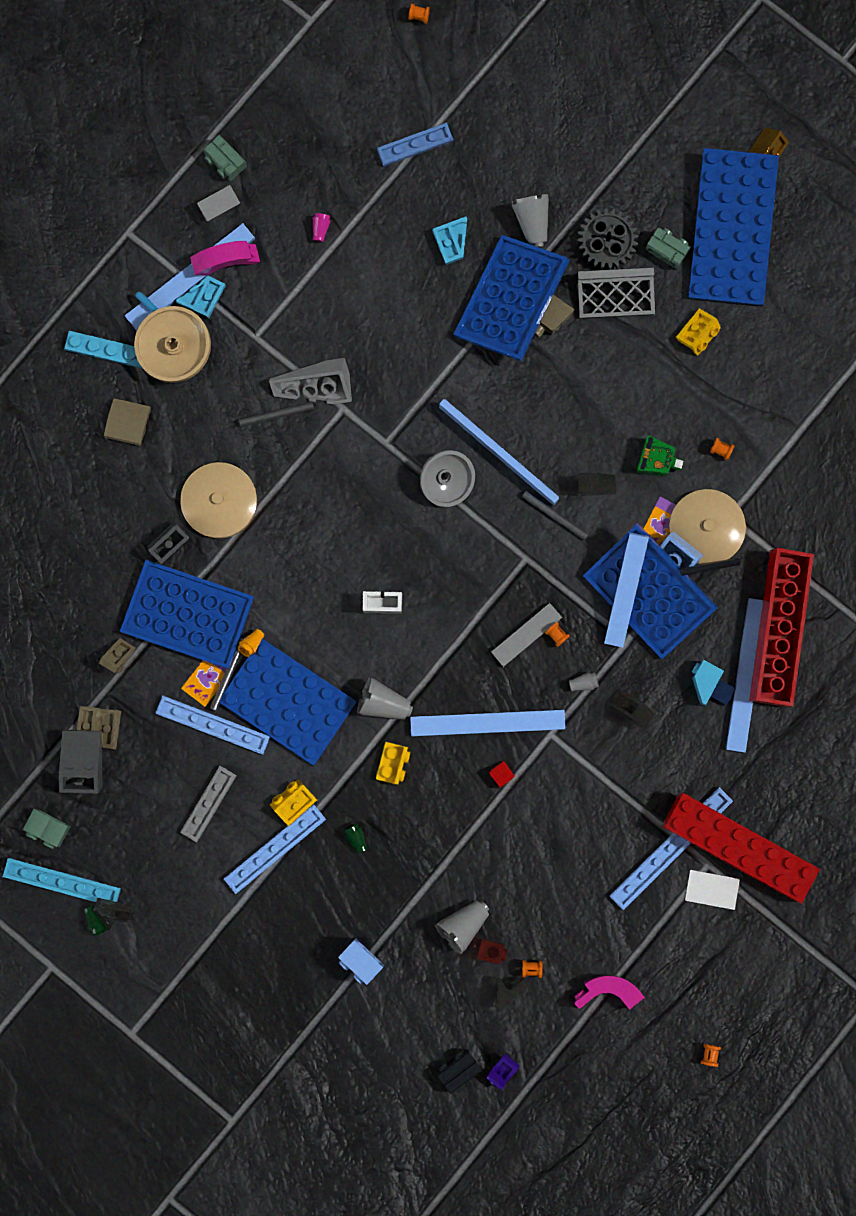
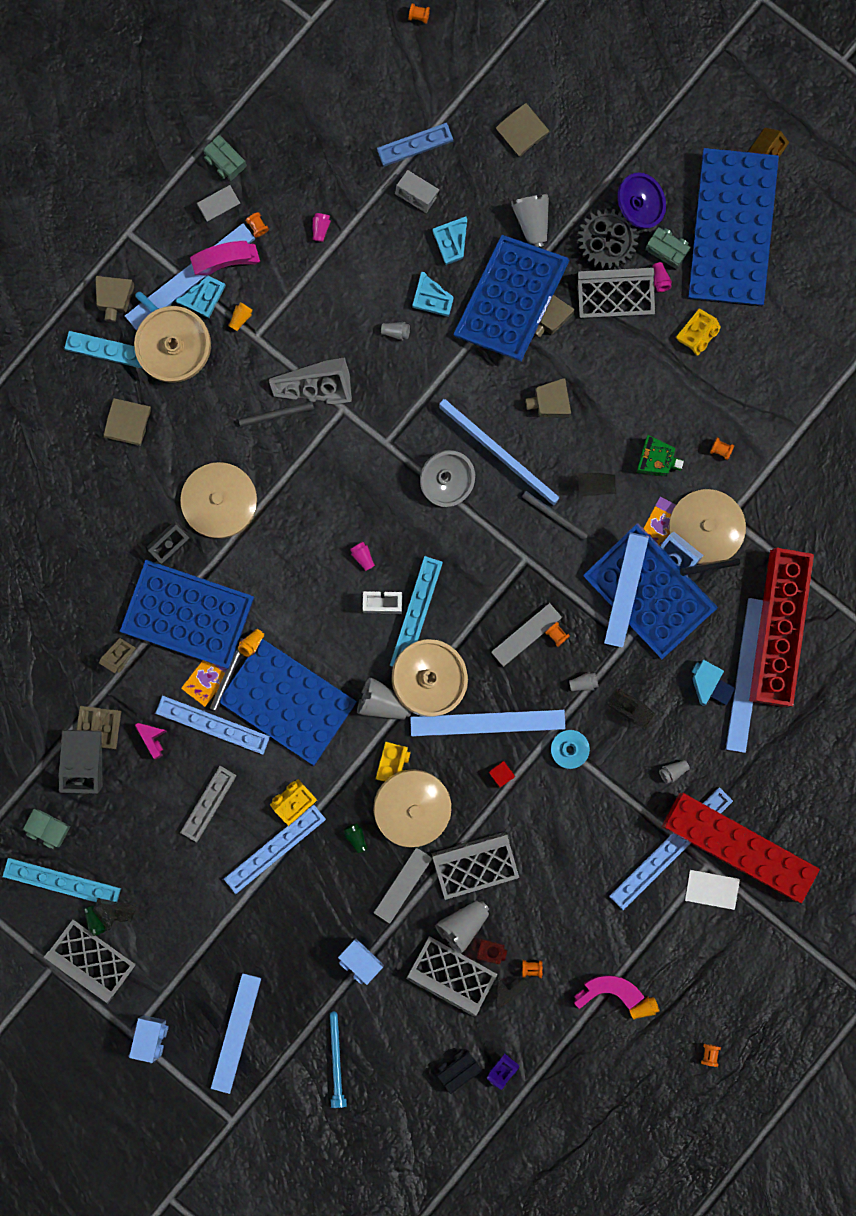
(79, 975): none -> light grey fence
(113, 296): none -> dark tan torso
(148, 734): none -> dark pink slope
(148, 1039): none -> light blue brick
(236, 1033): none -> light blue tile
(240, 316): none -> light orange cone
(257, 225): none -> orange bush
(338, 1099): none -> dark azure piece
(362, 555): none -> dark pink cone
(396, 330): none -> light grey cone
(403, 885): none -> light grey tile
(412, 808): none -> tan dish
(416, 191): none -> light grey hinge
(418, 605): none -> medium azure plate
(429, 678): none -> tan dish
(432, 297): none -> medium azure wing
(444, 992): none -> light grey fence
(470, 849): none -> light grey fence
(522, 129): none -> dark tan slope
(551, 400): none -> dark tan torso
(580, 749): none -> medium azure dish
(641, 200): none -> dark purple dish
(645, 1008): none -> light orange cone
(661, 278): none -> dark pink cone
(673, 771): none -> light grey cone

